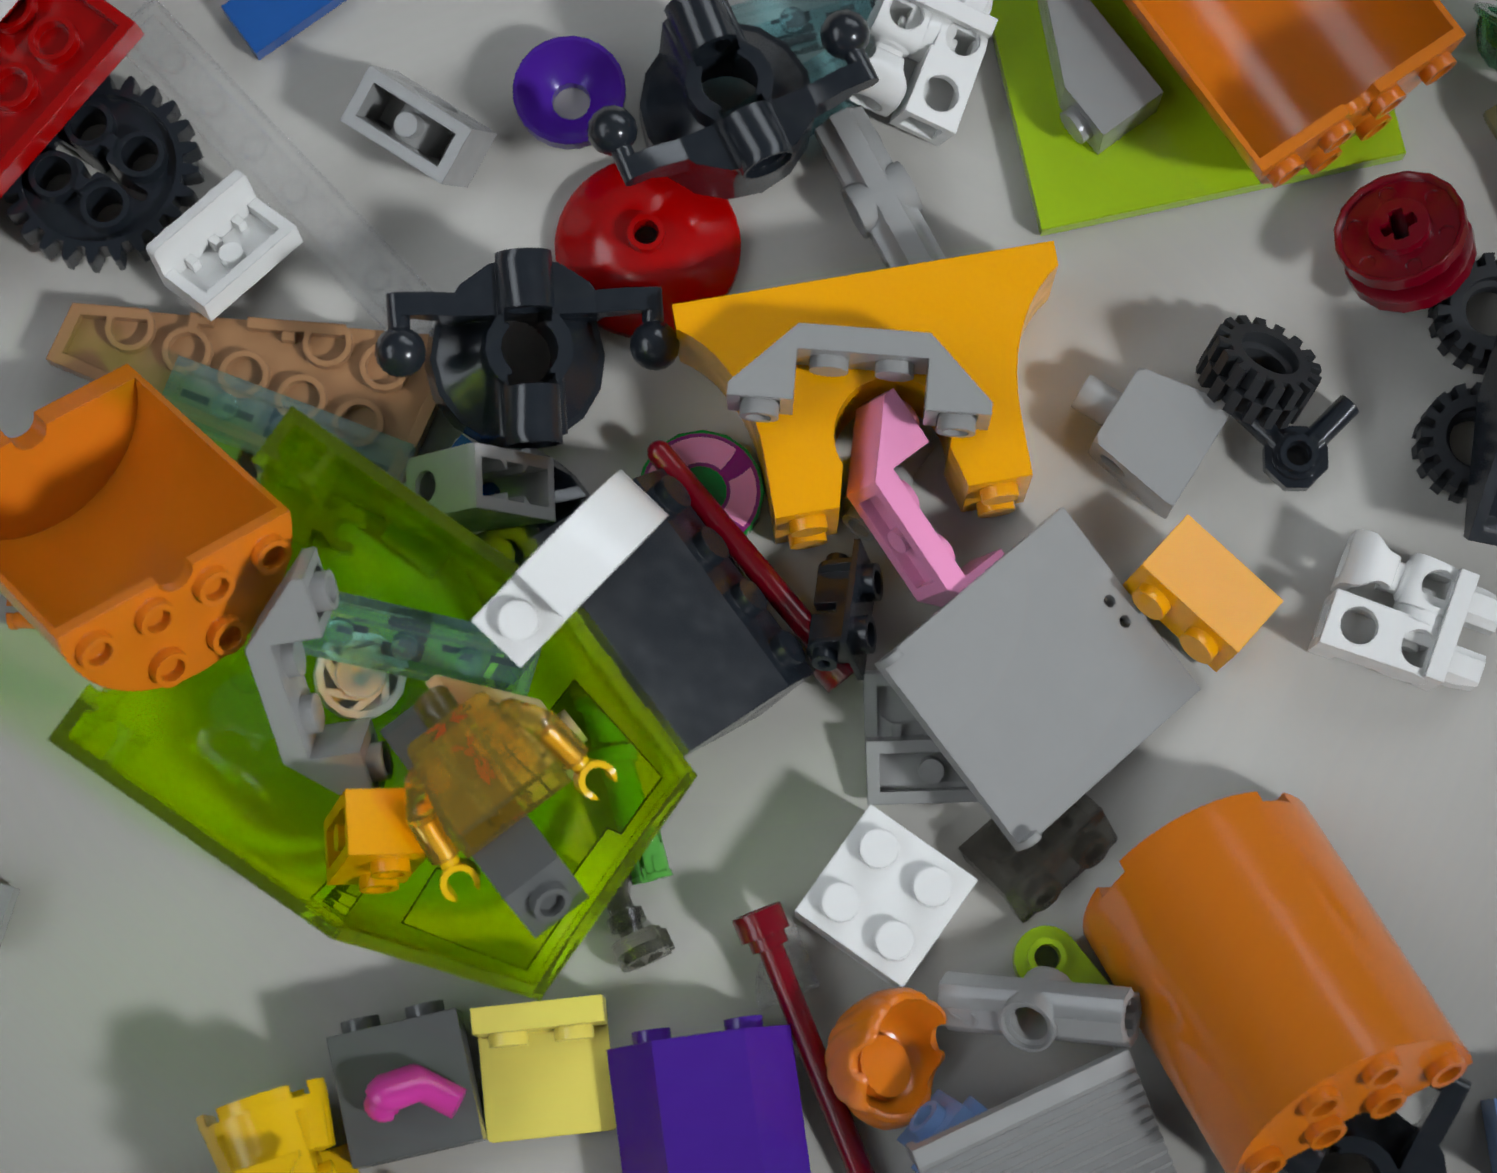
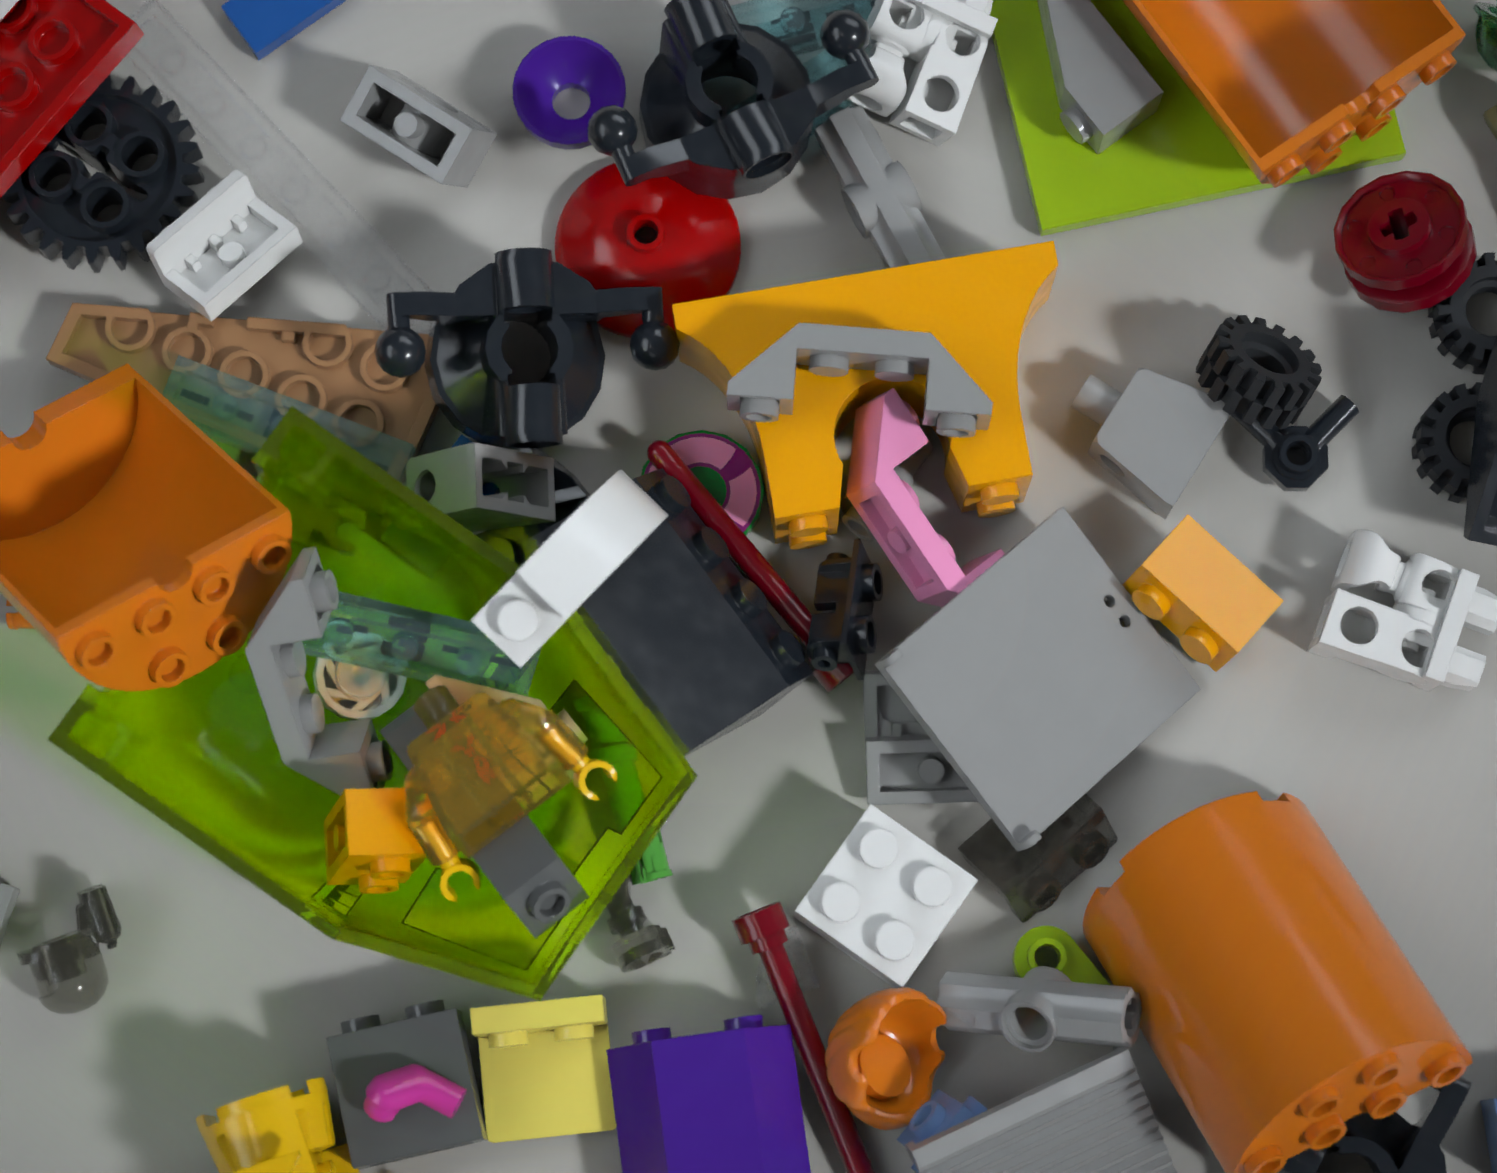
(71, 966): none -> clear smoke piece

